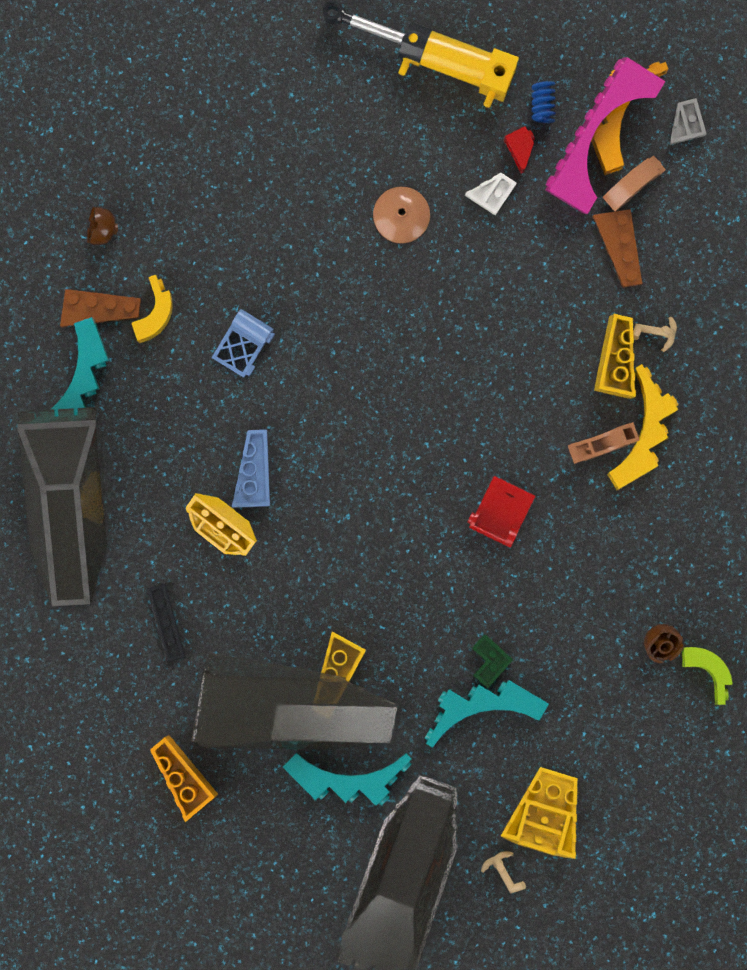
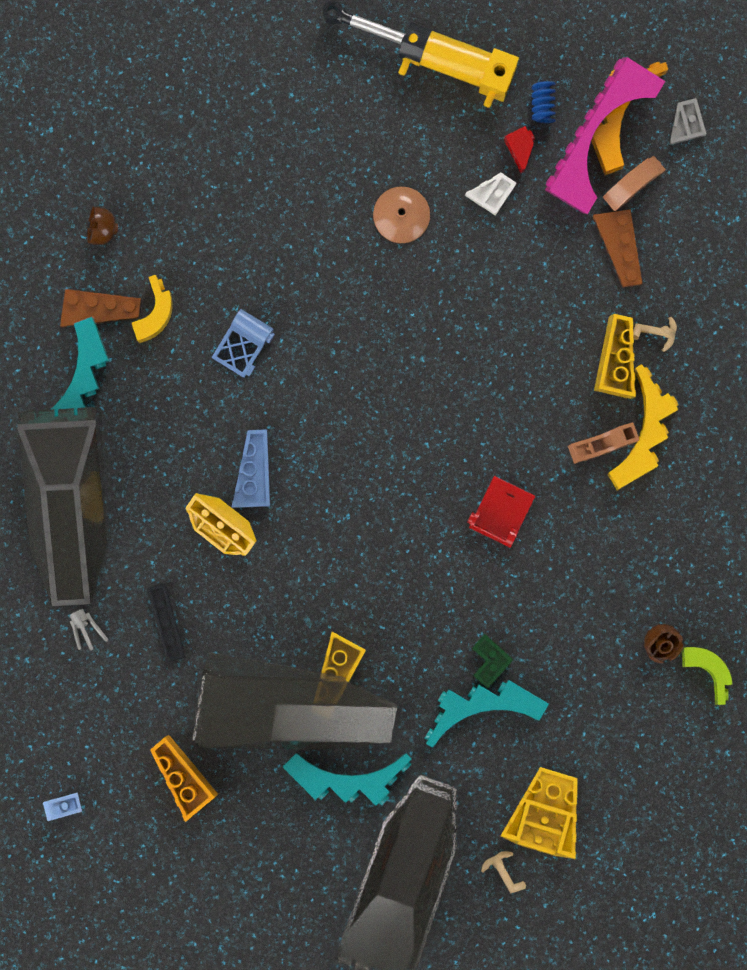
(62, 806): none -> light blue slope
(79, 621): none -> light grey plant

